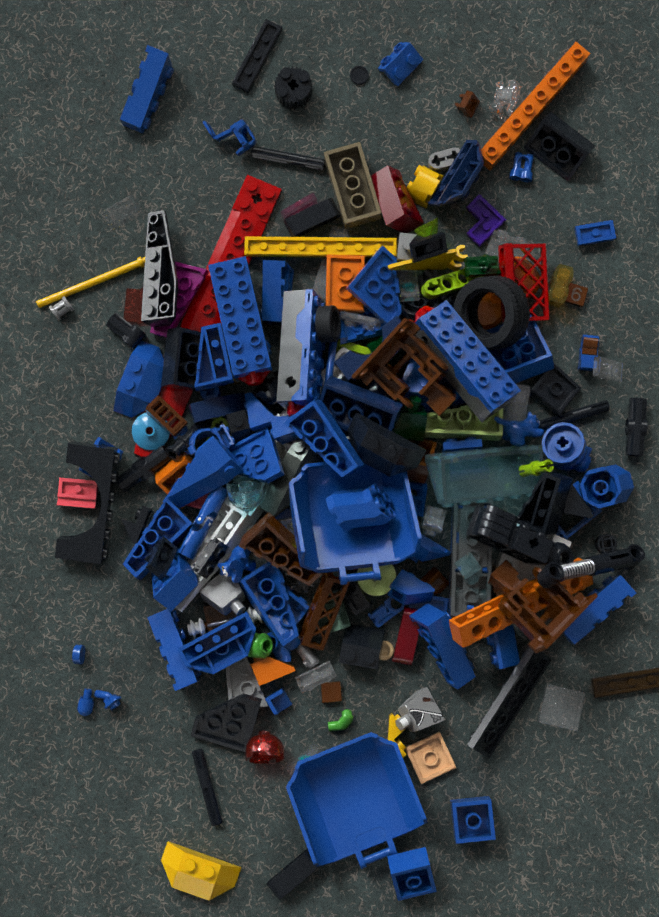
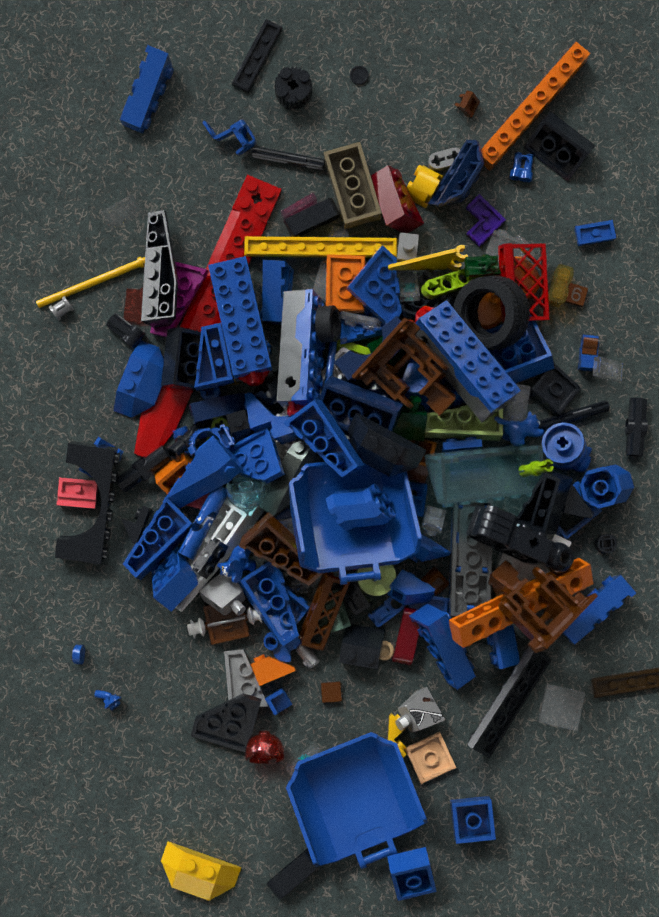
(86, 703): blue cylinder -> none
(144, 440): dark azure dish -> none
(157, 407): reddish brown slope -> none
(161, 557): black slope -> none
(171, 638): blue wedge -> none
(207, 787): black axle -> none
(220, 646): blue wedge -> none
(261, 646): bright green head -> none
(315, 677): clear plate -> none
(343, 722): bright green arm -> none
(400, 62): blue bracket -> none
(427, 247): black slope -> none
(428, 229): clear neon green slope -> none
(467, 565): clear light blue panel -> none
(503, 96): clear animal -> none
(592, 565): black piece -> none

